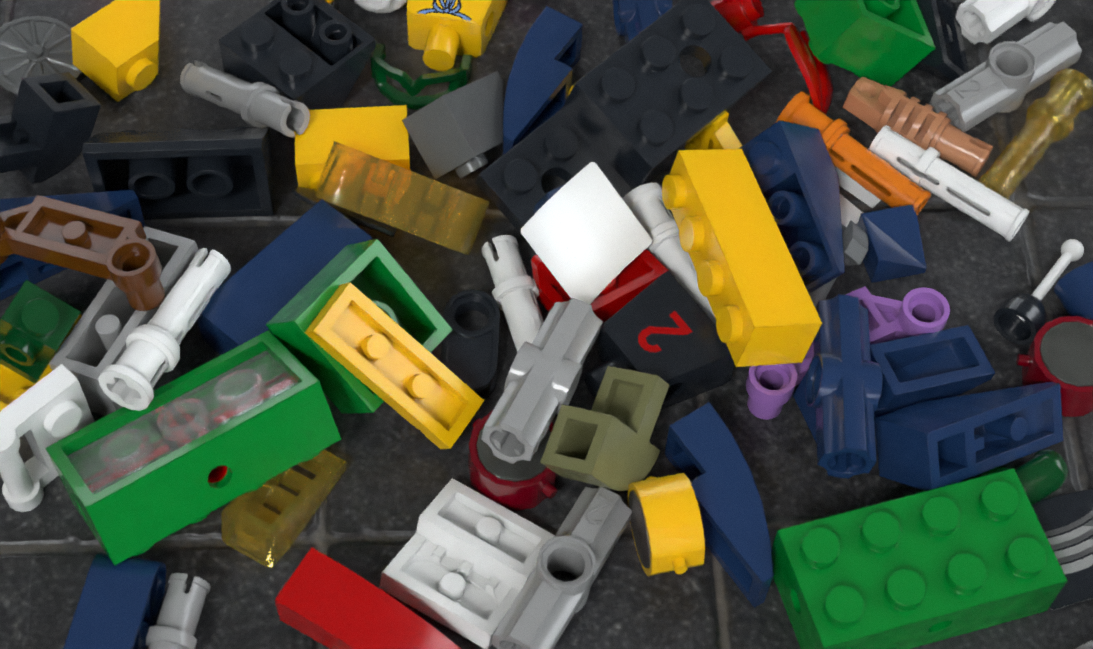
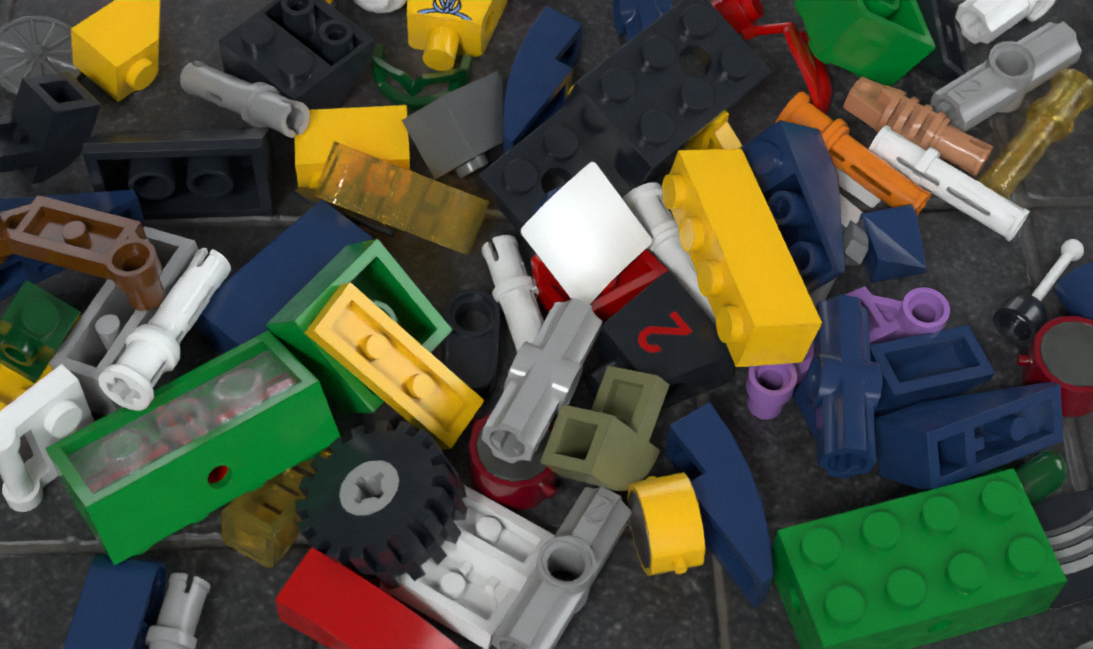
(402, 526): none -> black wheel

